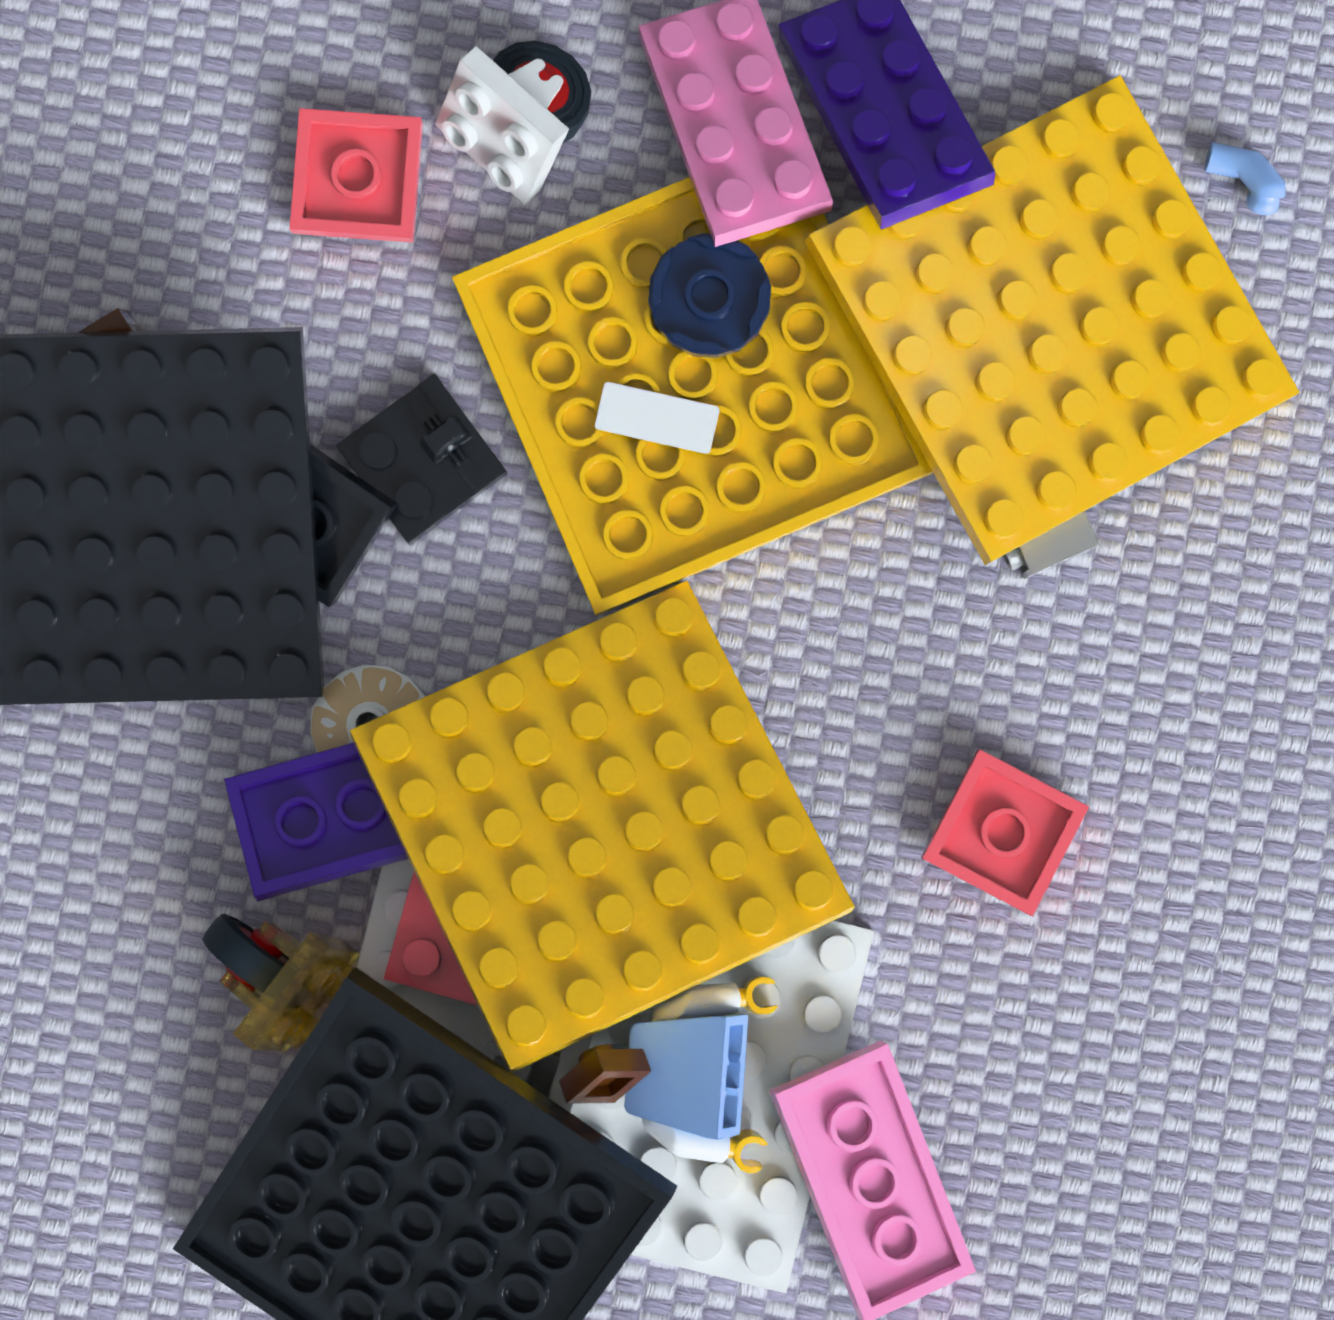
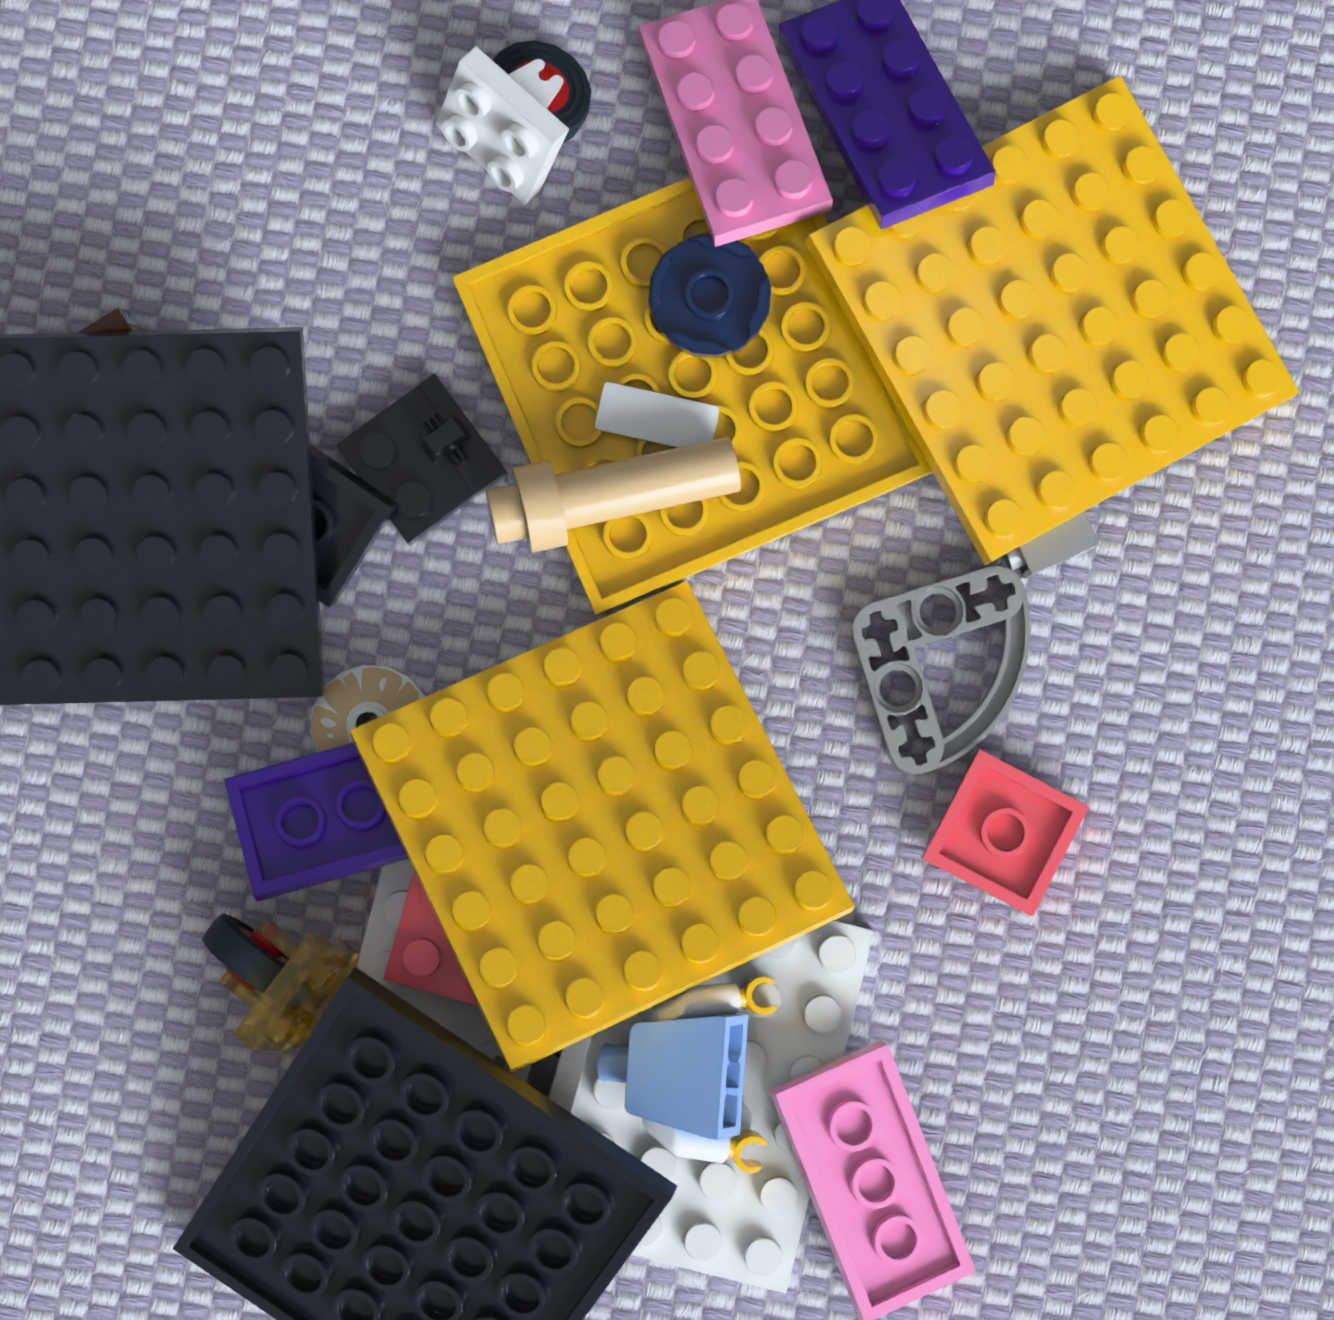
(356, 175): coral plate -> none
(547, 504): none -> tan piece
(604, 1074): reddish brown plate -> none
(913, 633): none -> light grey beam
(1254, 171): light blue arm -> none

